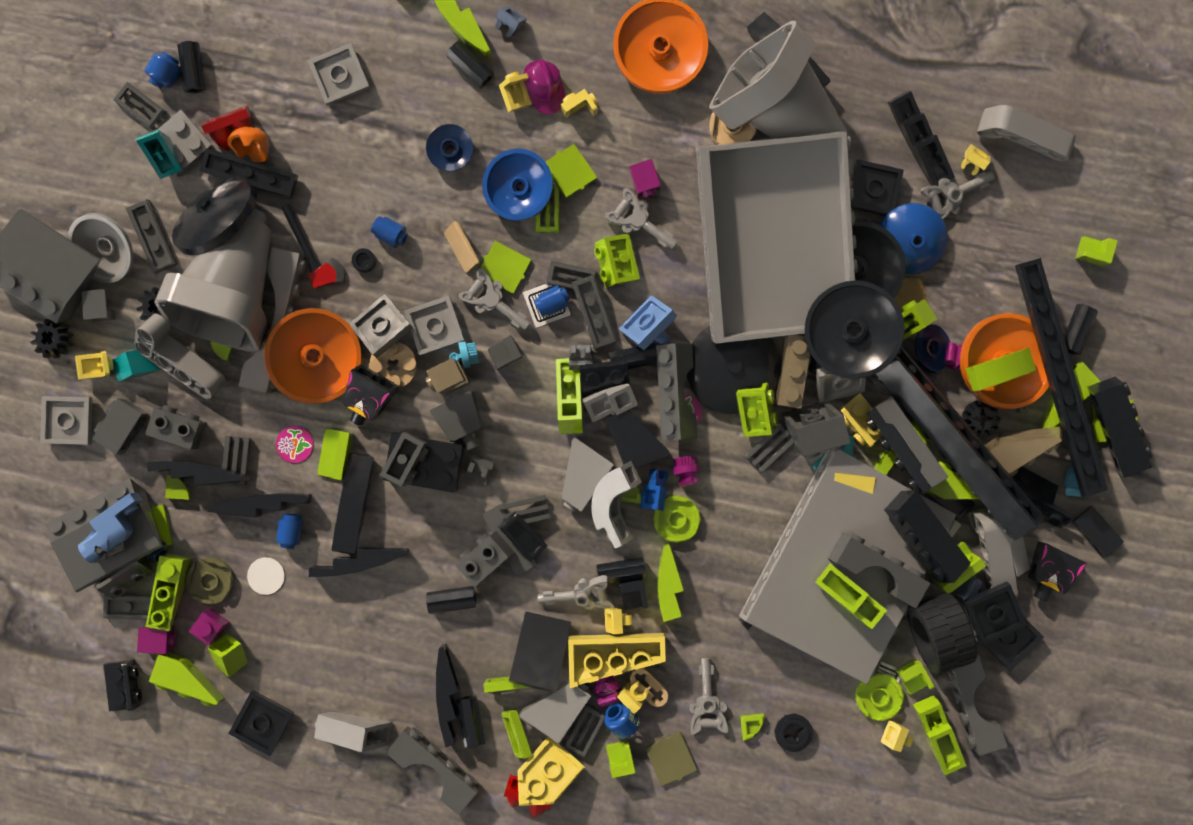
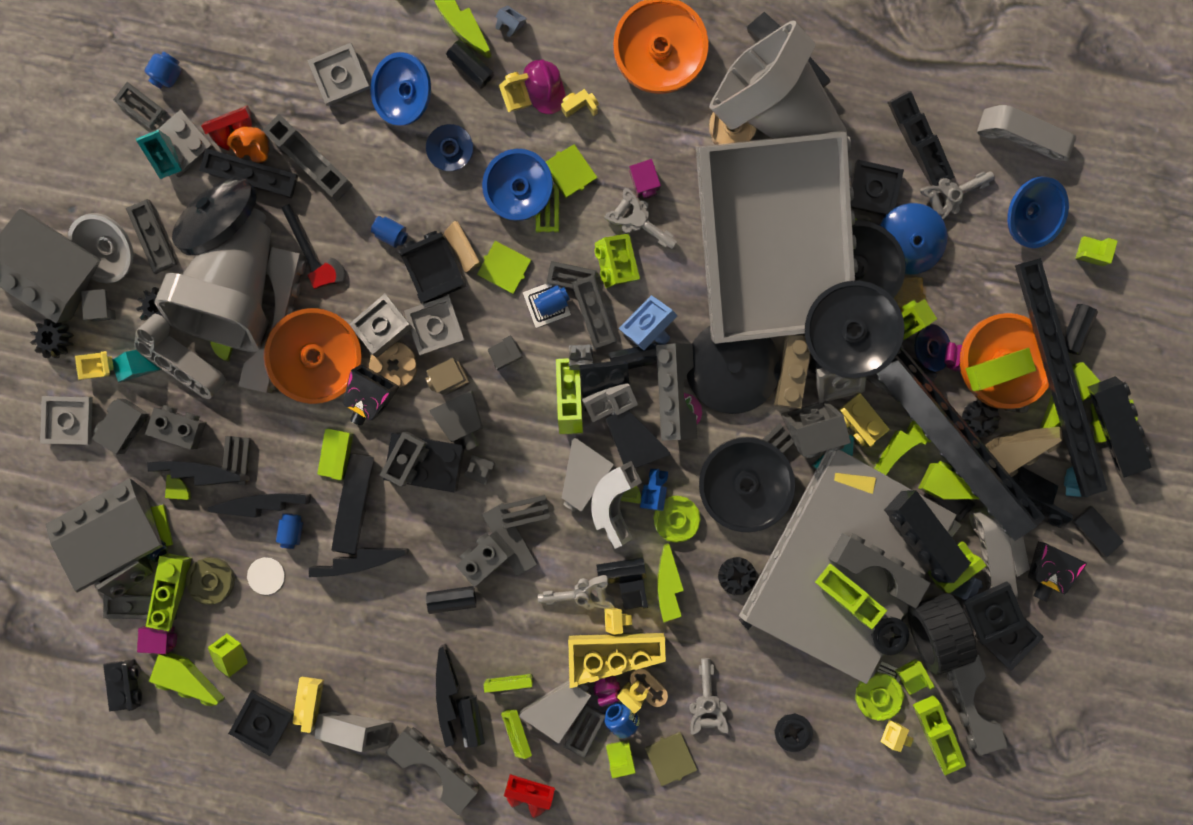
(110, 530): medium blue plate -> none
(191, 67): black axle -> none
(209, 626): magenta brick -> none
(294, 444): sticker -> none
(307, 157): none -> dark grey arch
(307, 703): none -> light yellow bracket
(363, 260): black tile -> none
(391, 88): none -> blue dish
(432, 267): none -> black panel
(467, 354): medium azure piece -> none
(492, 299): light grey piece -> none
(522, 536): black tile -> none
(540, 652): black tile -> none
(546, 774): light yellow tile -> none
(686, 468): magenta piece -> none
(727, 570): none -> black gear
(746, 484): none -> black dish
(751, 725): lime tile -> none
(757, 411): lime bracket -> none
(896, 643): none -> black gear
(906, 446): piece -> none
(976, 157): light yellow tile -> none
(1038, 212): none -> blue dish

